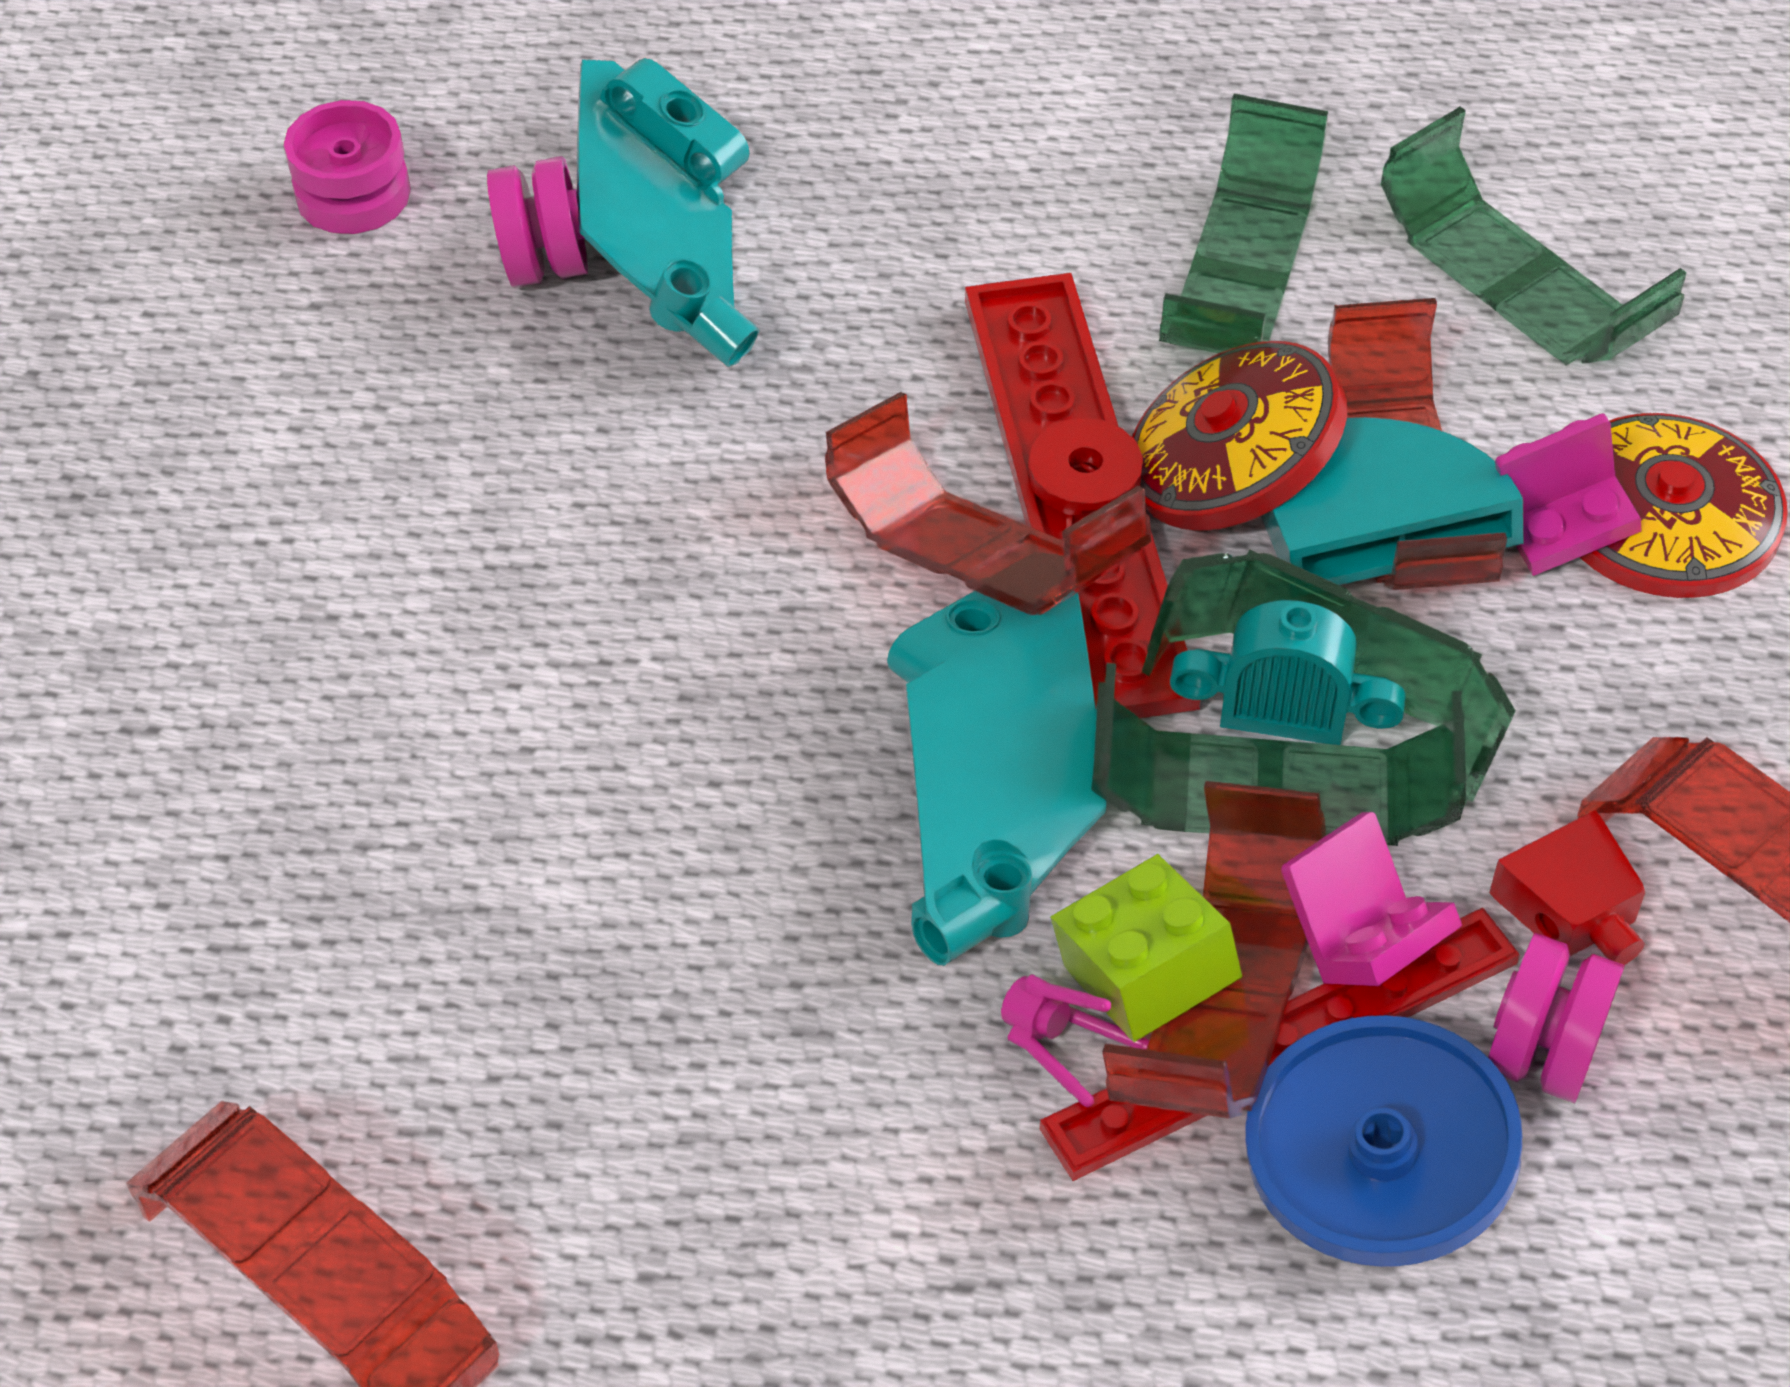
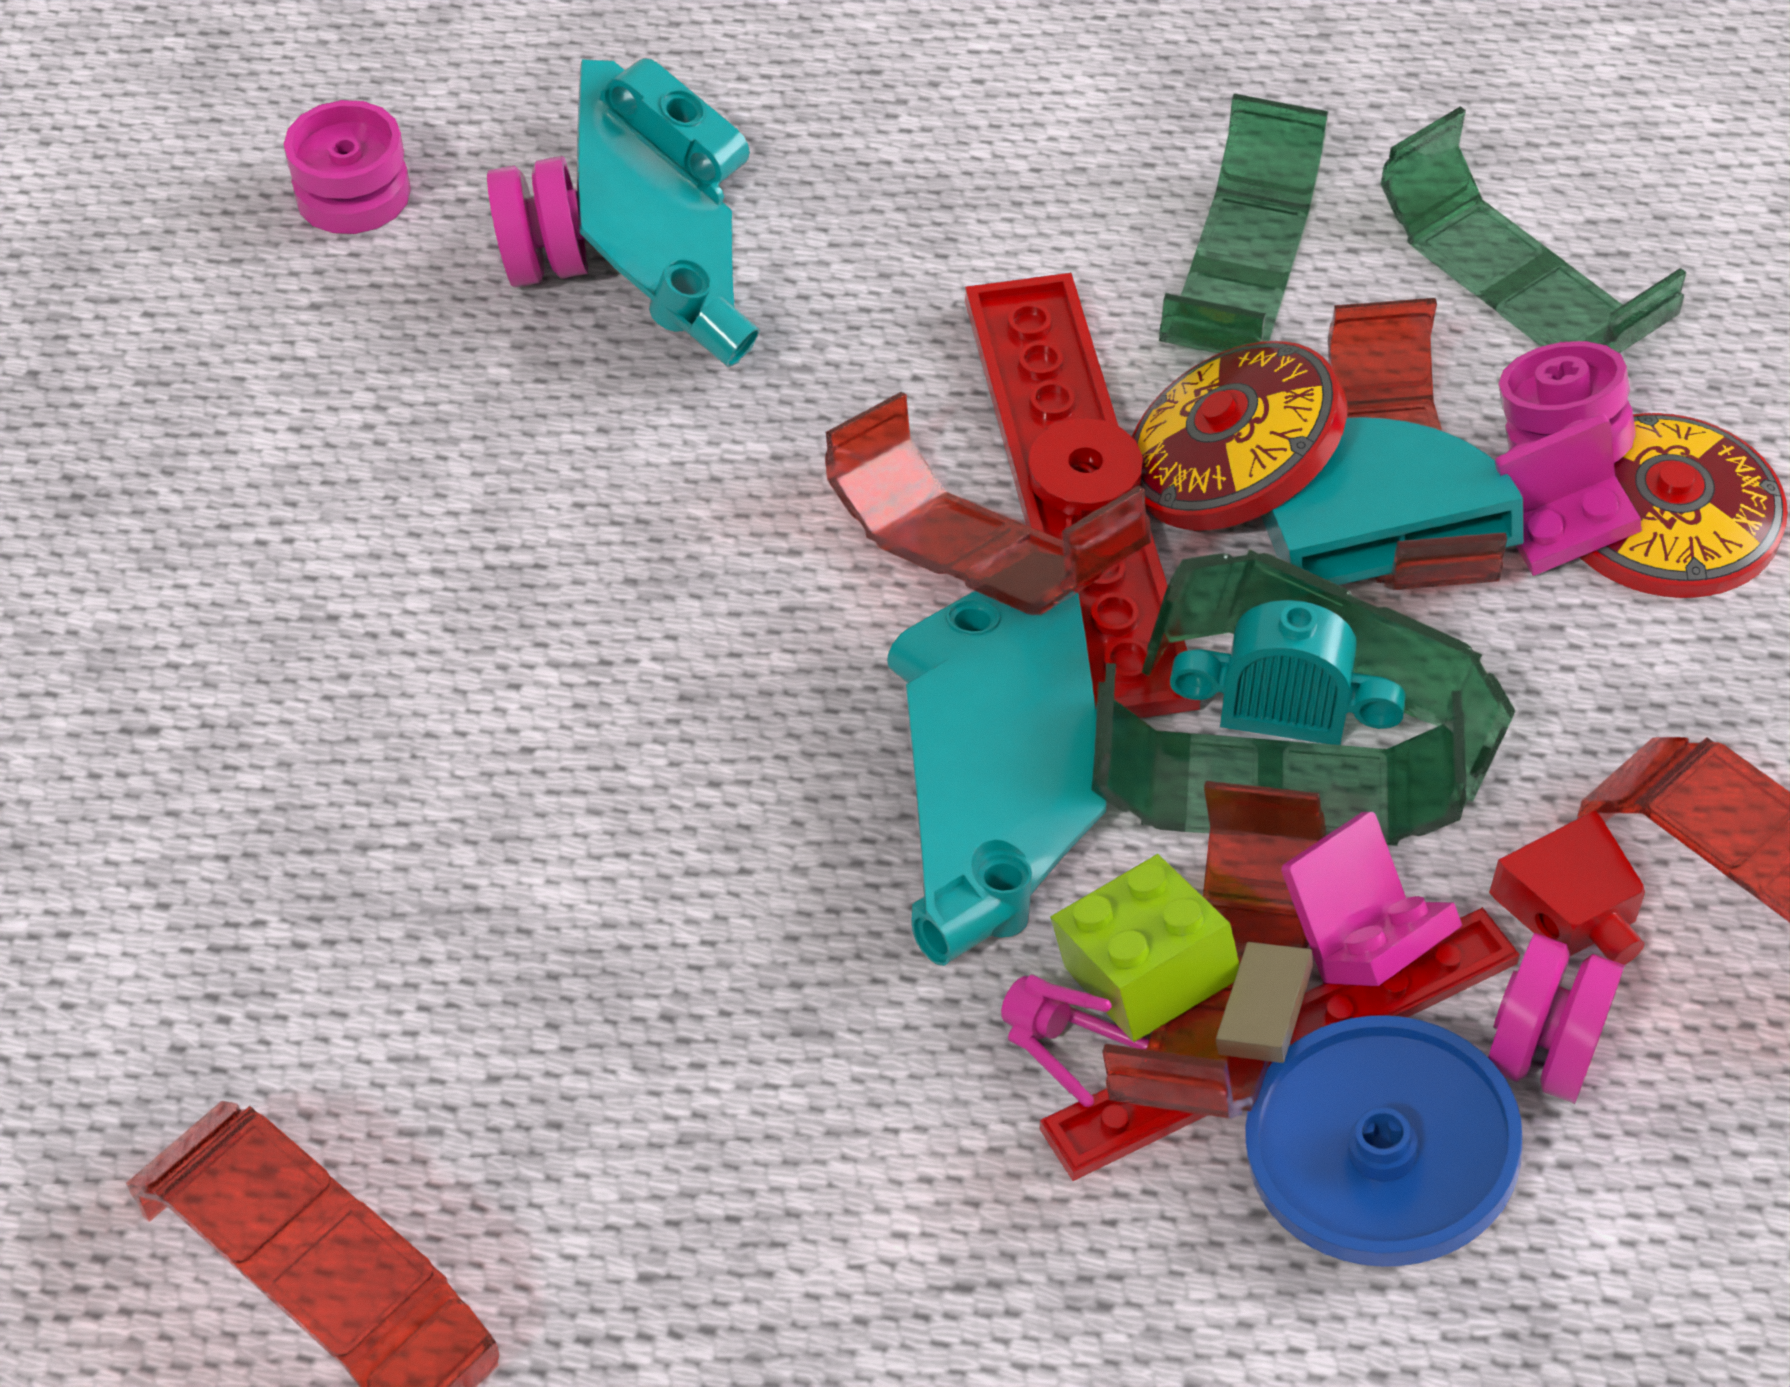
(1265, 1002): none -> dark tan tile
(1564, 385): none -> dark pink wheel

